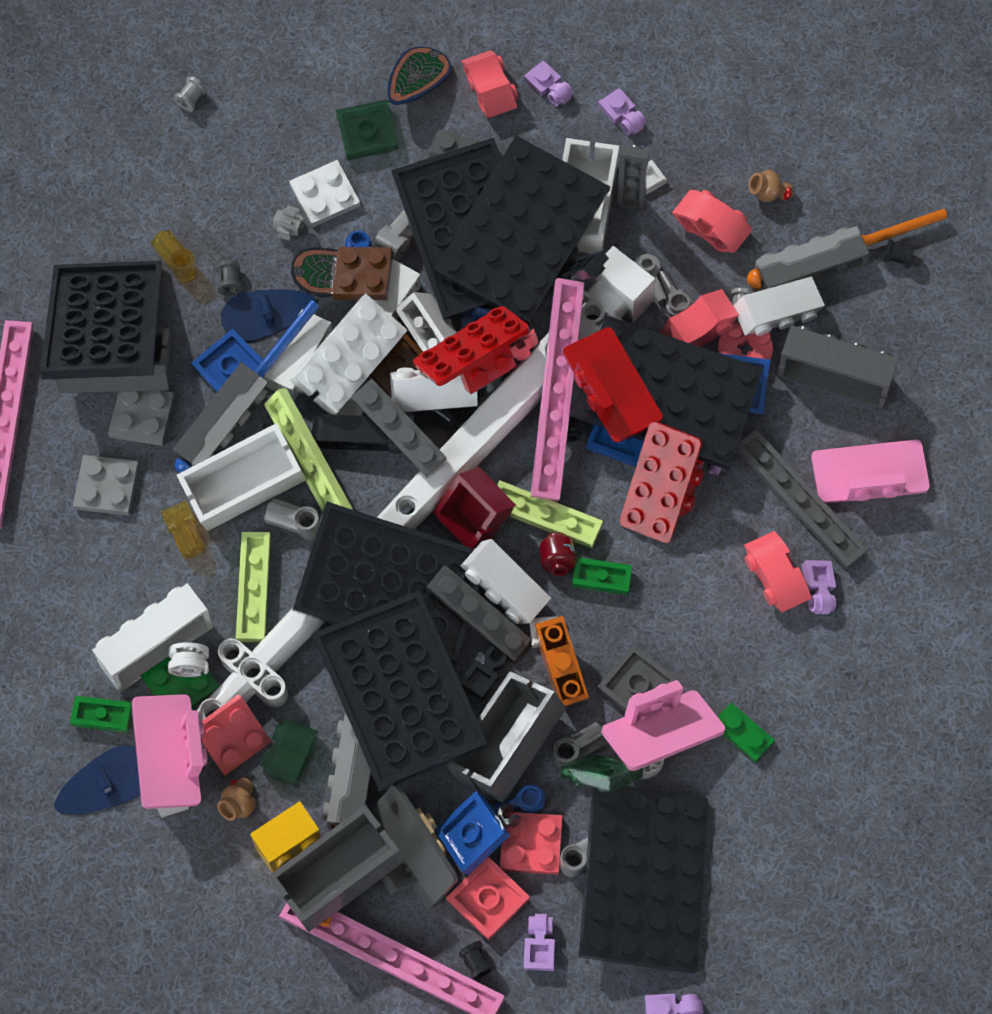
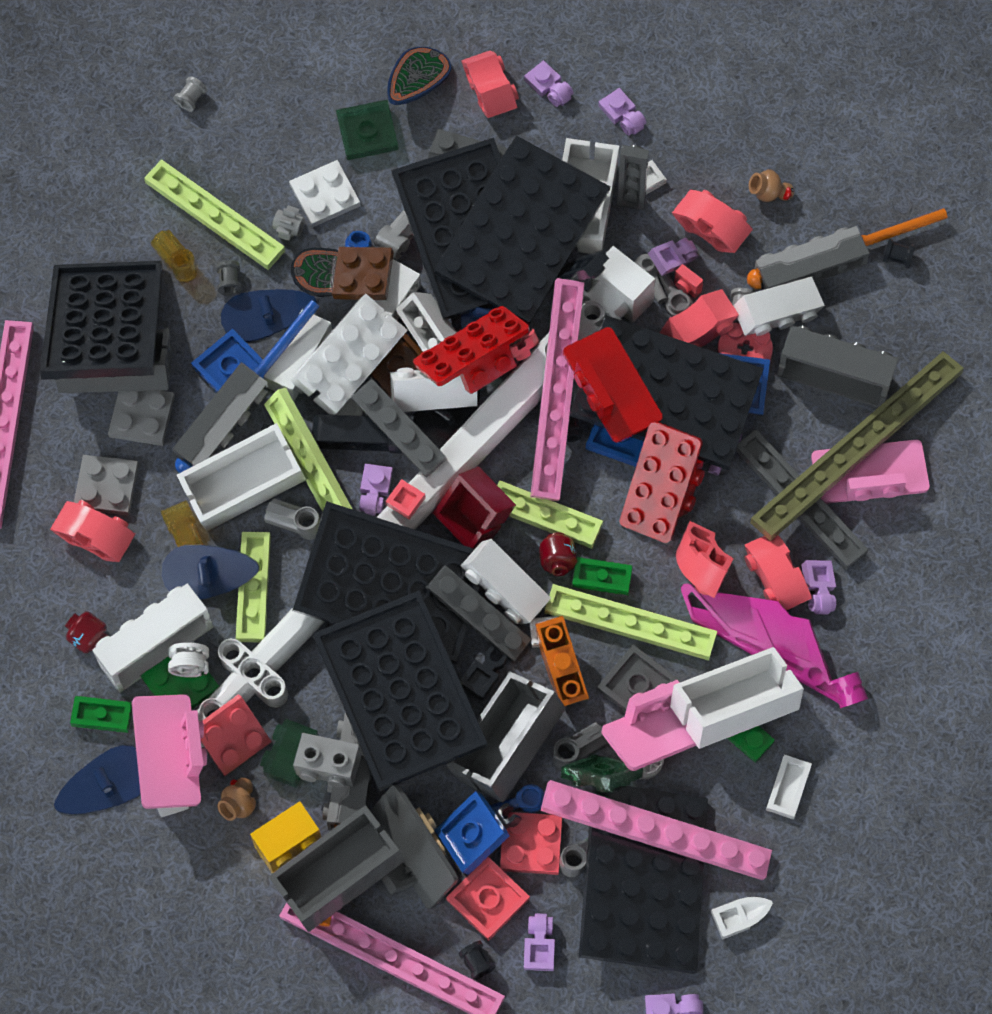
(85, 631): none -> dark red head
(93, 531): none -> coral brick
(207, 569): none -> dark blue shield
(214, 214): none -> yellowish green plate
(327, 760): none -> light grey brick
(375, 482): none -> lavender plate
(405, 499): none -> coral plate
(631, 622): none -> yellowish green plate
(656, 830): none -> bright pink plate
(672, 255): none -> lavender plate
(688, 281): none -> coral plate
(702, 559): none -> coral brick
(736, 697): none -> white piece
(740, 915): none -> white plate
(765, 624): none -> dark pink wing
(788, 787): none -> white tile
(856, 446): none -> olive plate

